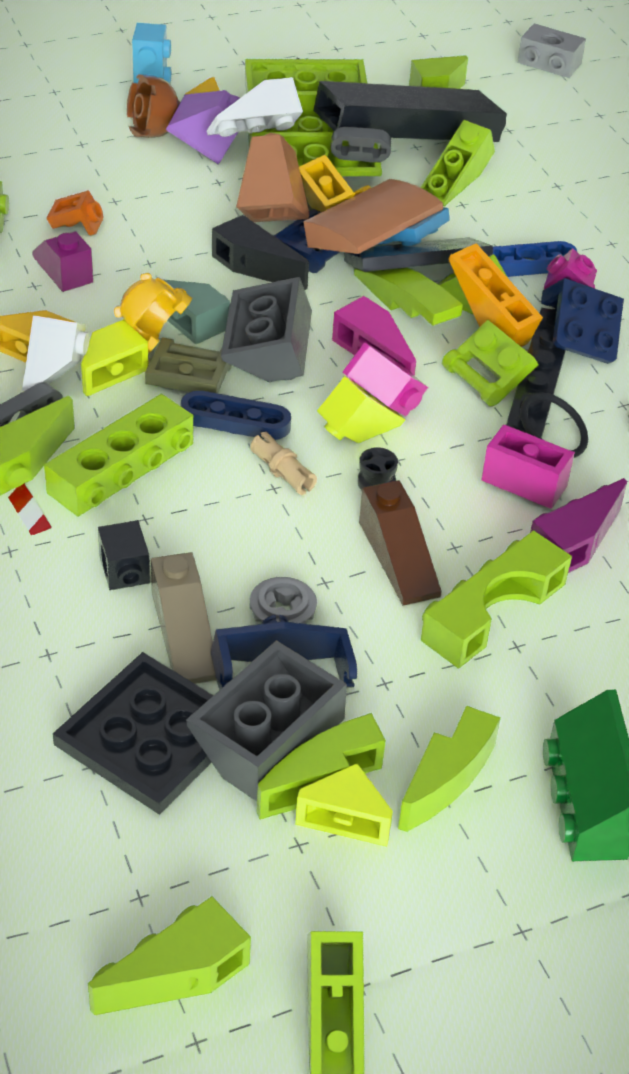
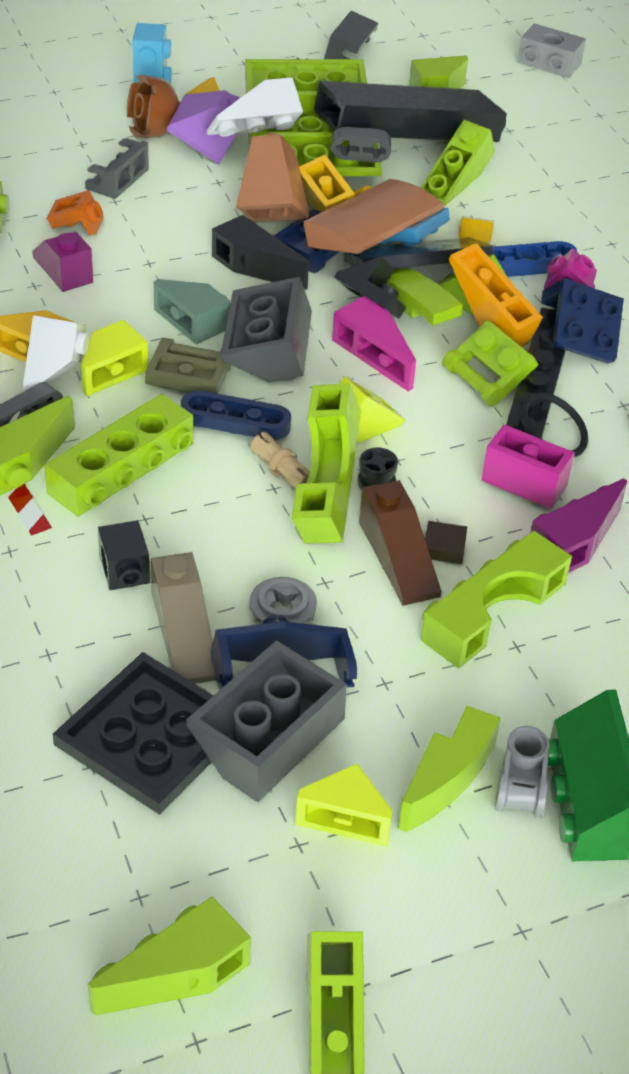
(122, 171): none -> dark grey hinge
(149, 305): yellow helmet -> none
(323, 500): none -> lime arch
(323, 755): lime slope -> none
(350, 35): none -> dark grey hinge
(370, 281): none -> black slope
(385, 379): slope -> none
(446, 541): none -> dark brown tile
(476, 228): none -> yellow slope
(522, 777): none -> light grey piece

